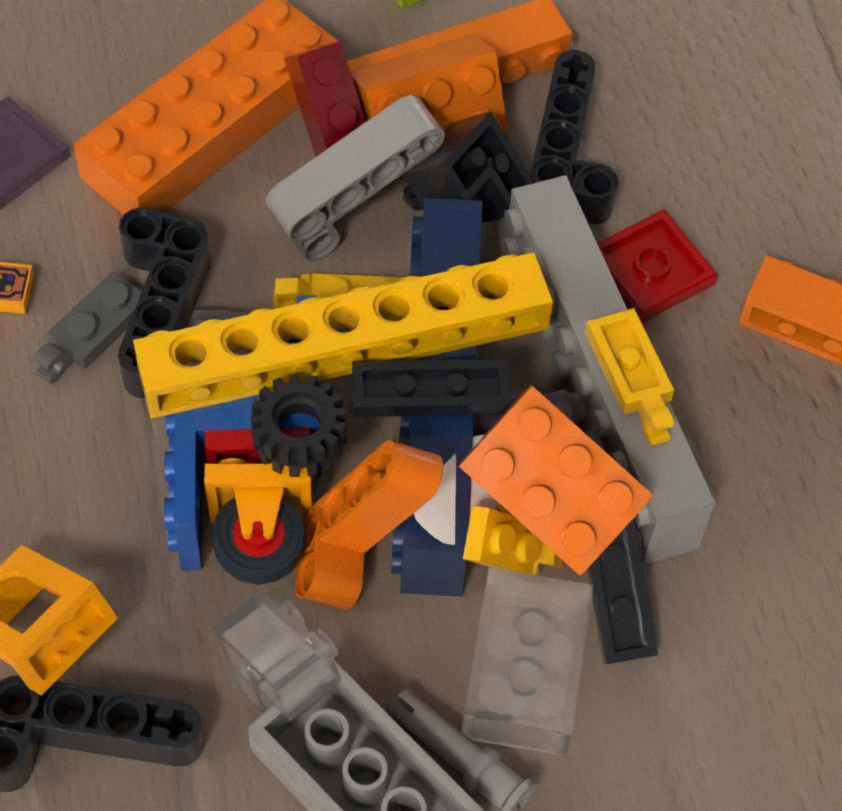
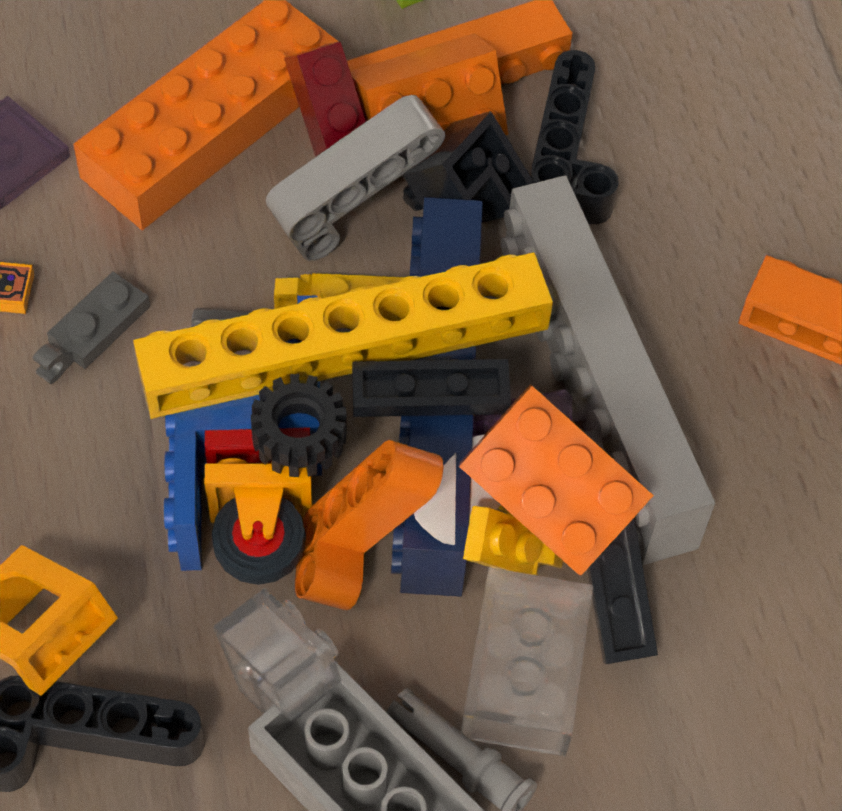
(168, 266): black beam -> none
(633, 371): yellow plate -> none
(655, 265): red tile -> none

